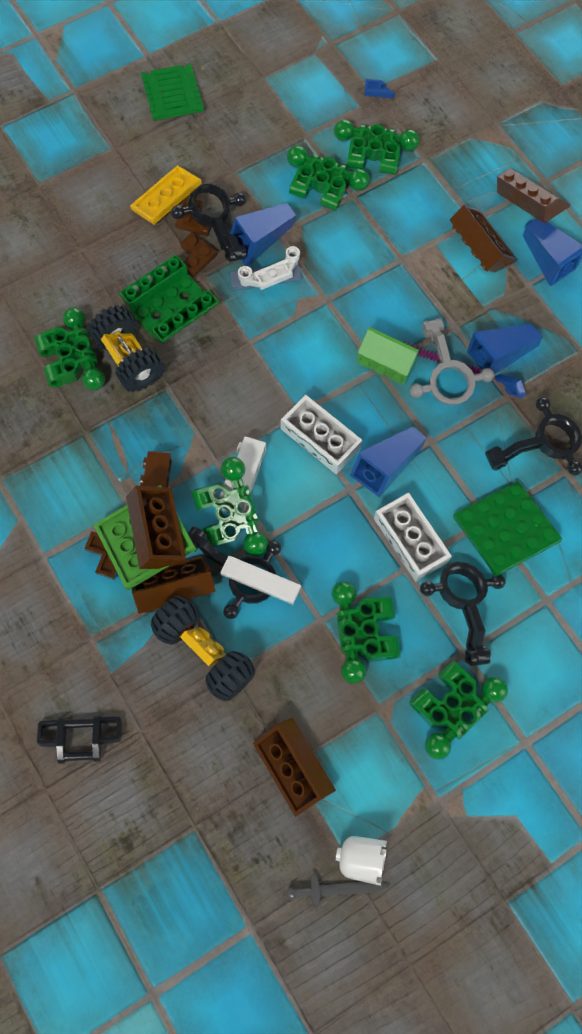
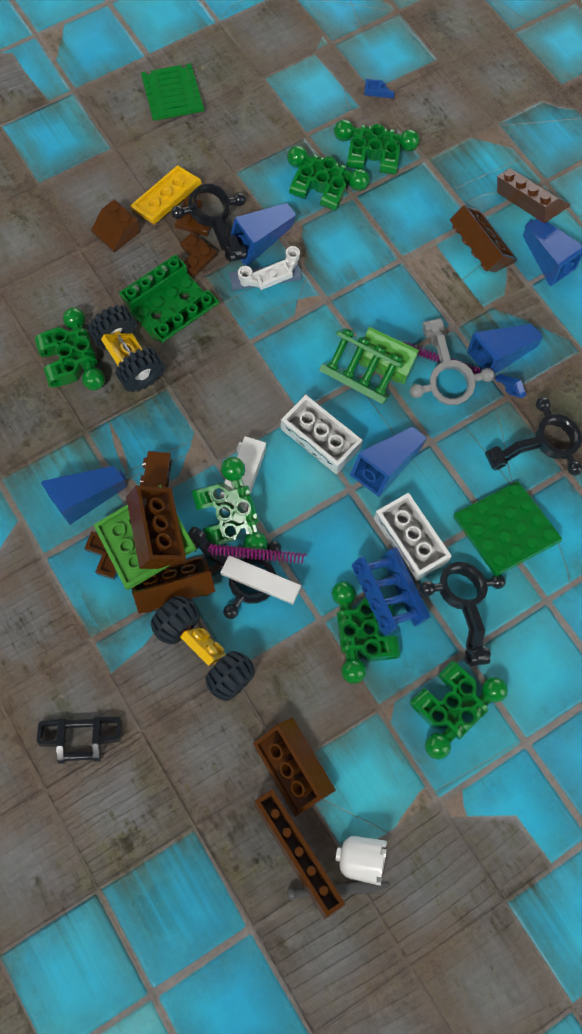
(84, 491): none -> blue slope
(115, 226): none -> reddish brown slope
(256, 552): none -> magenta piece
(299, 854): none -> reddish brown brick
(347, 376): none -> green fence
(404, 585): none -> blue fence

